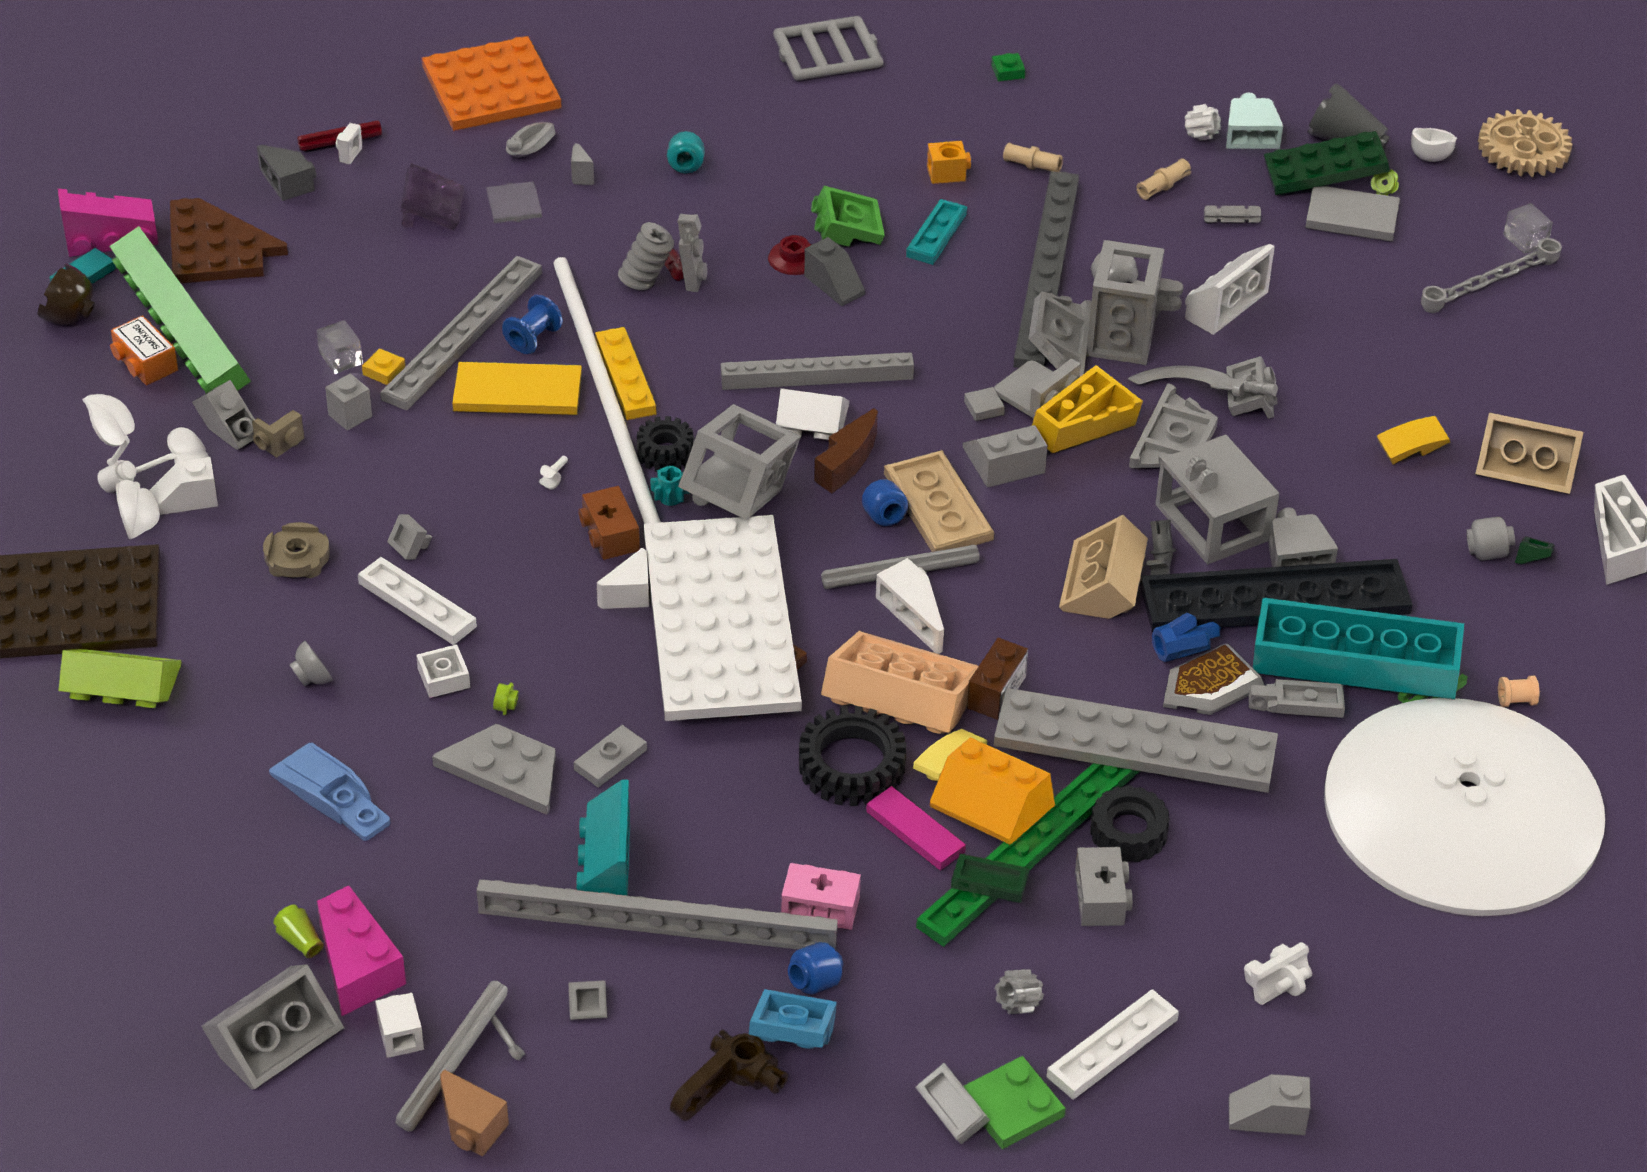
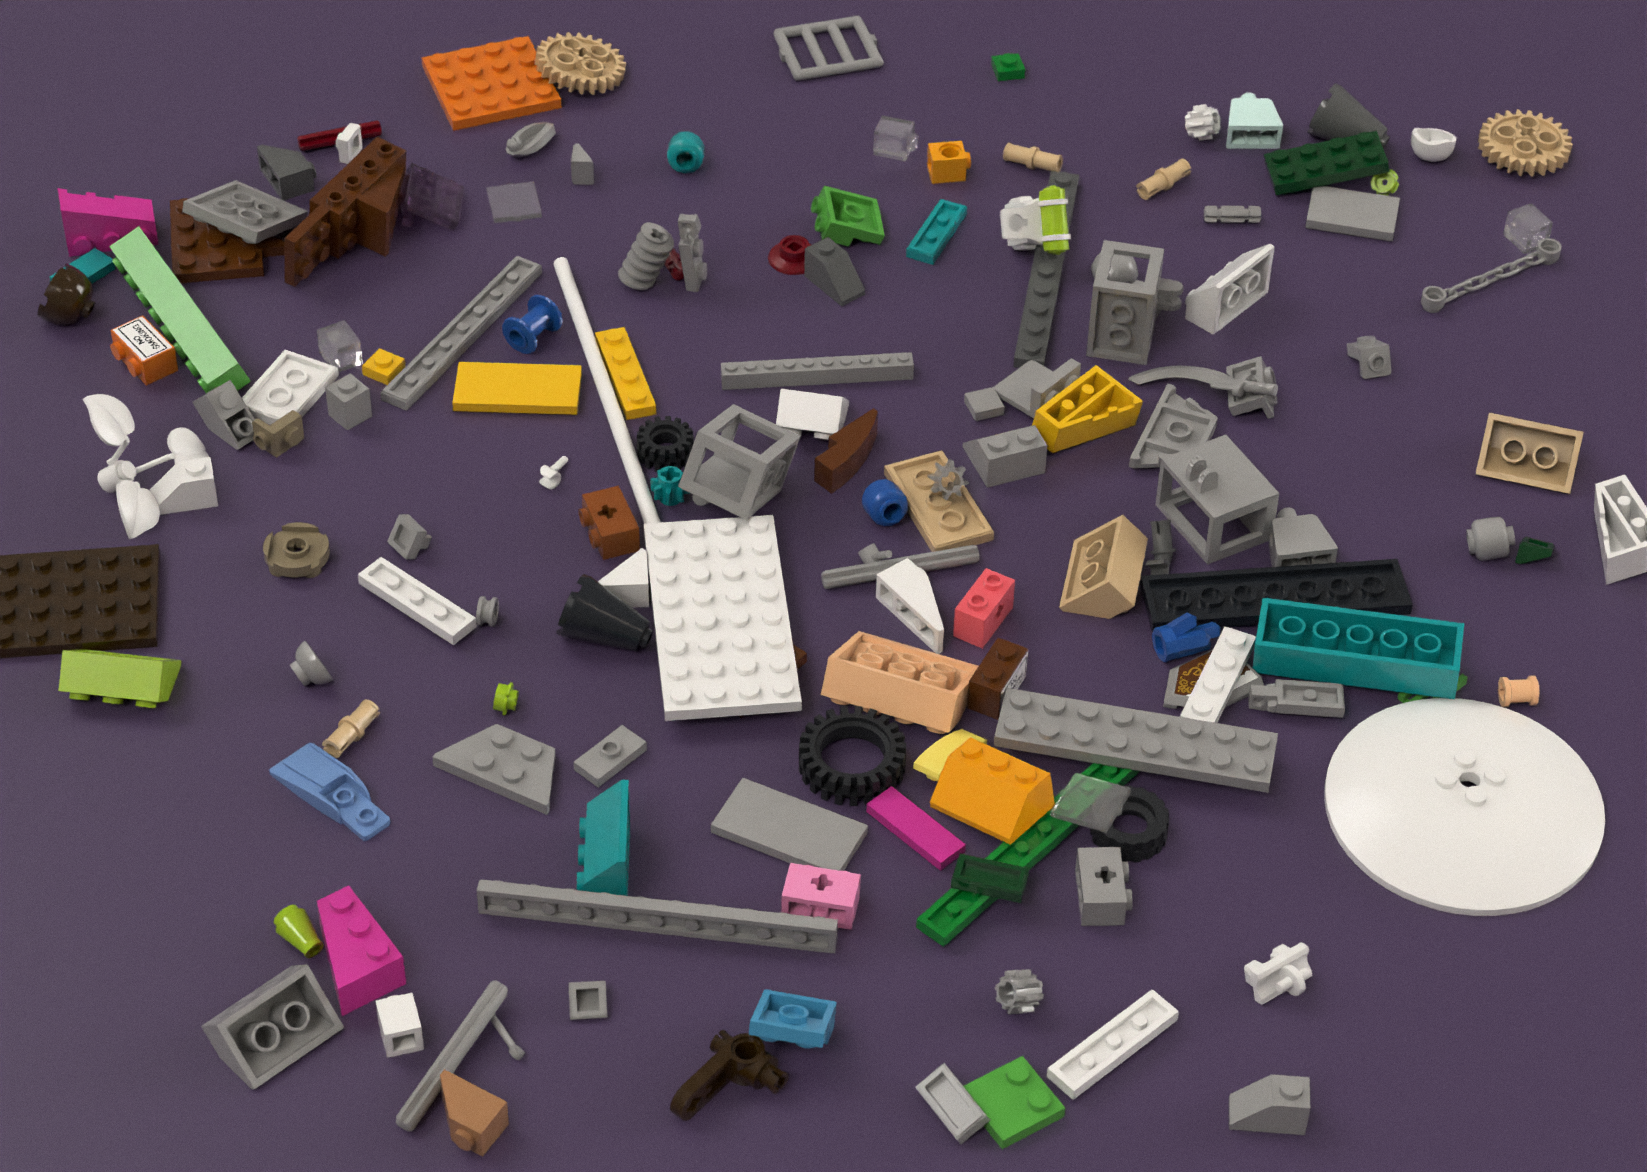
(244, 211): none -> light grey plate
(289, 385): none -> white tile
(350, 209): none -> reddish brown wedge
(351, 728): none -> tan pin
(443, 671): white piece -> none
(487, 611): none -> light grey bush
(580, 63): none -> tan gear
(603, 618): none -> black cone
(788, 827): none -> light grey tile
(815, 968): blue head -> none
(872, 554): none -> light grey hand
(895, 138): none -> clear brick
(952, 487): none -> light grey gear
(984, 608): none -> coral brick
(1037, 221): none -> white piece
(1060, 328): light grey wing -> none
(1090, 802): none -> clear piece
(1219, 676): none -> white plate
(1372, 356): none -> light grey bracket
(1414, 436): yellow slope -> none

